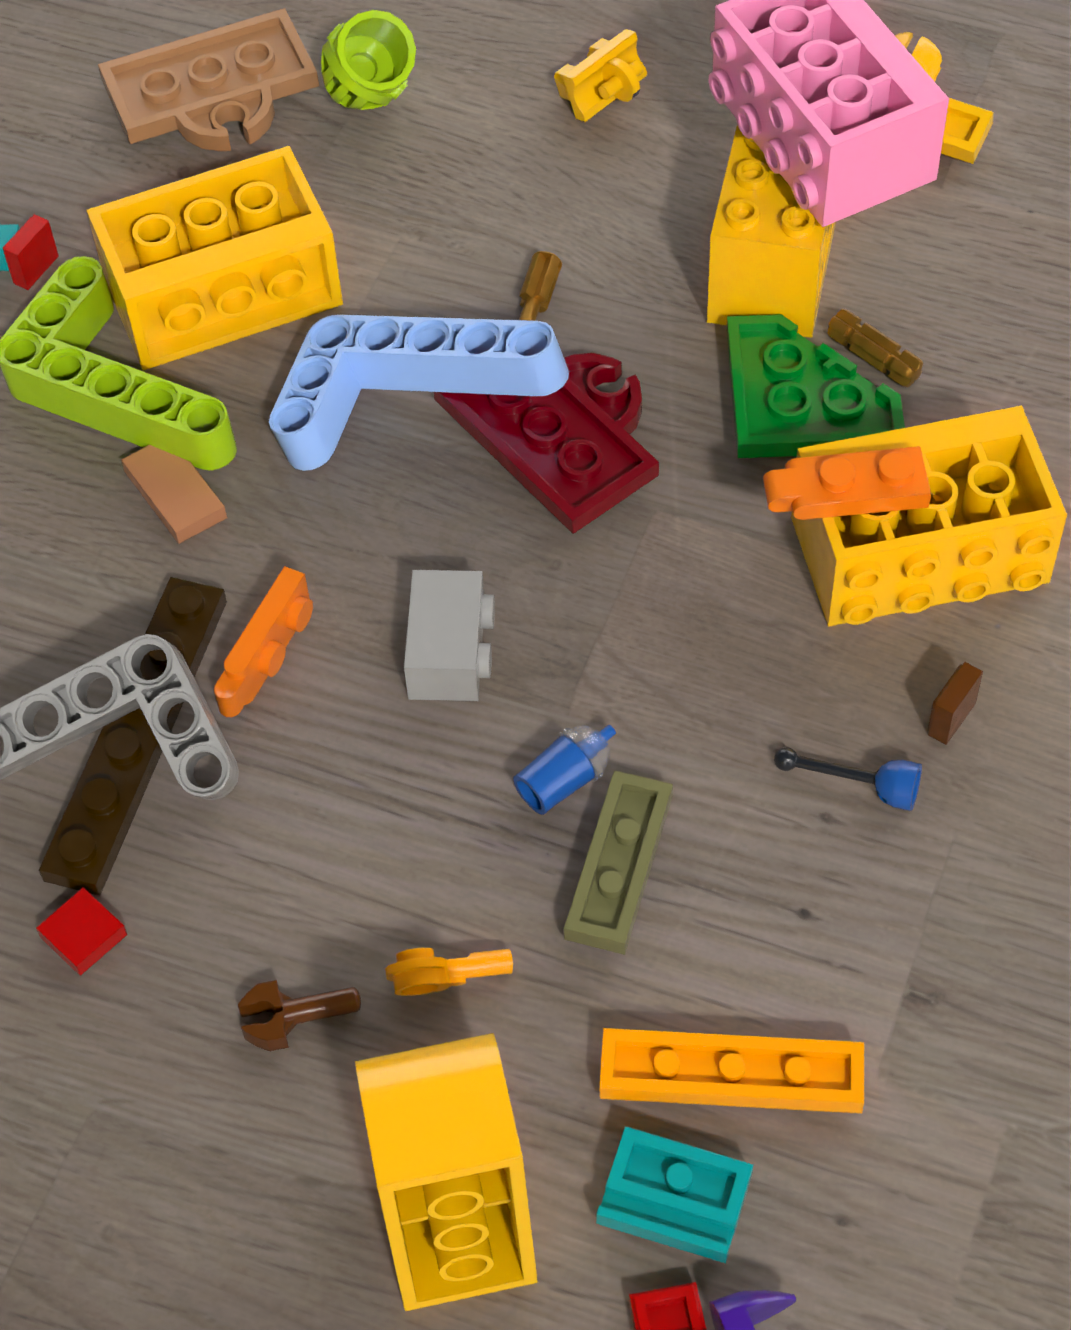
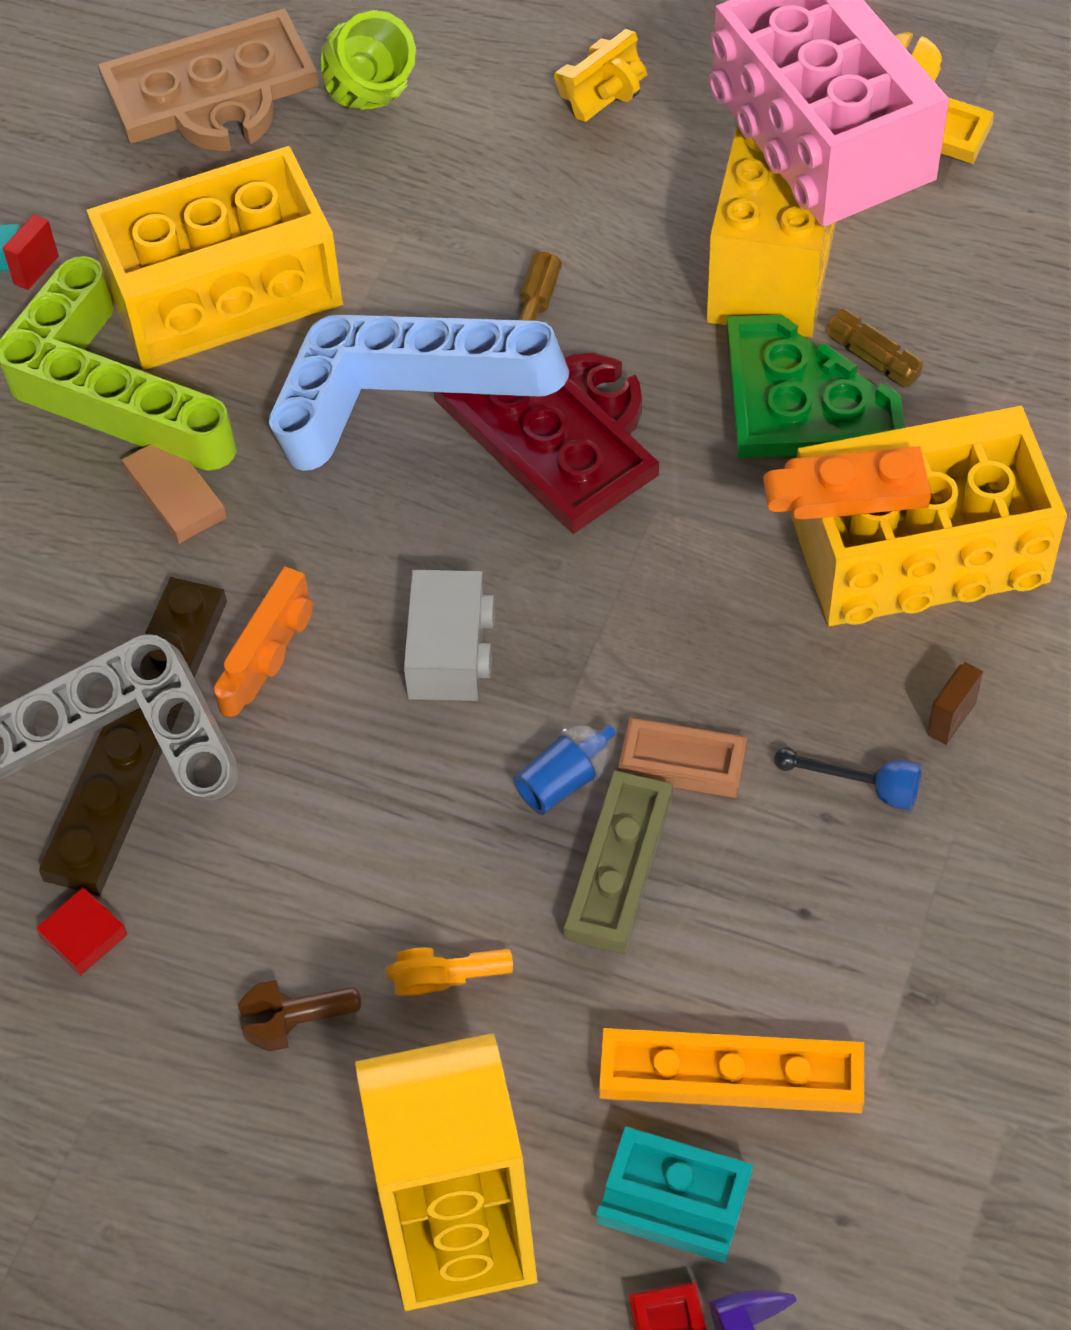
(684, 756): none -> nougat tile

